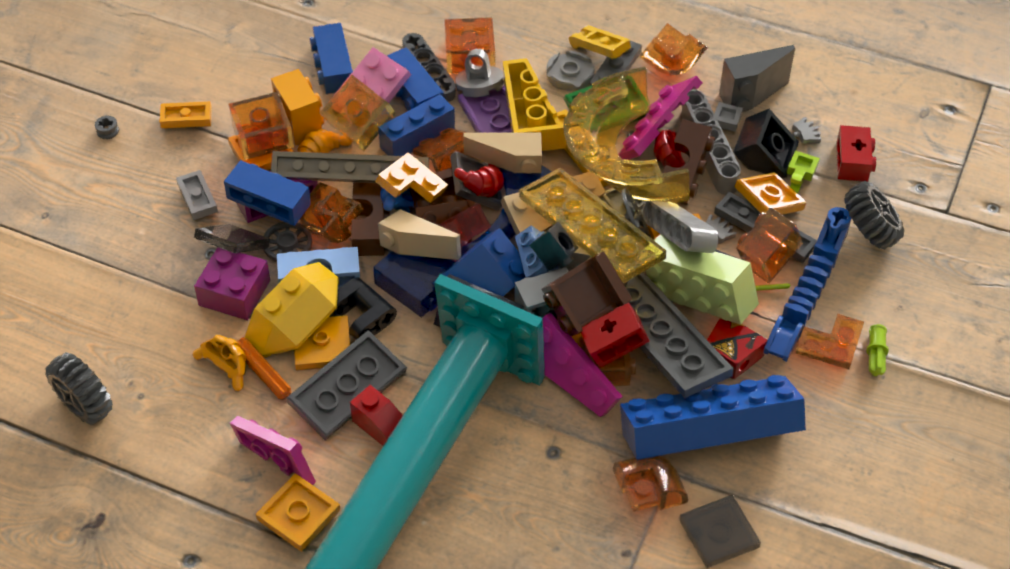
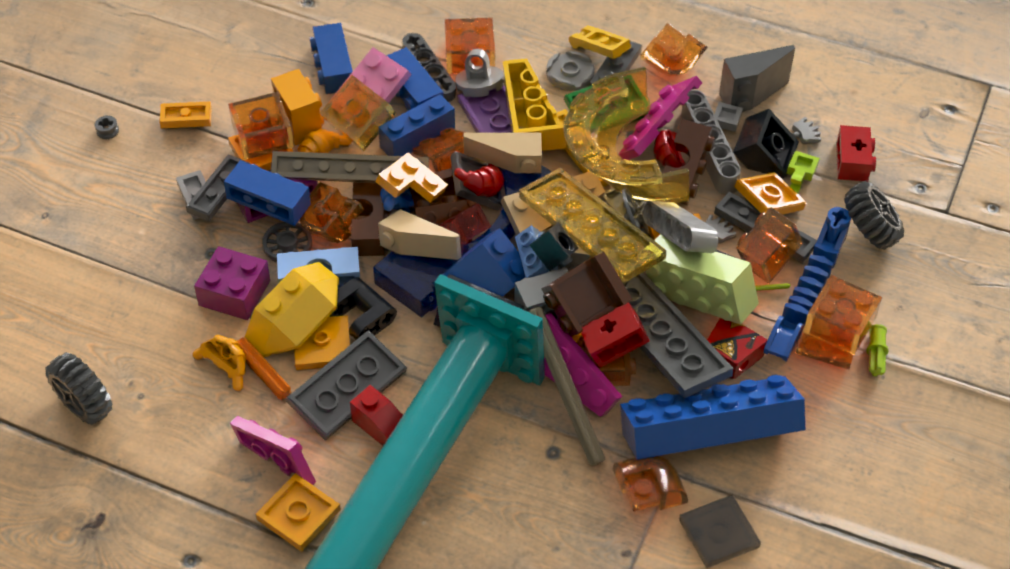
(212, 193): none -> dark grey tile
(232, 238): clear smoke tile -> none
(569, 394): none -> dark tan axle
(842, 314): none -> clear orange brick

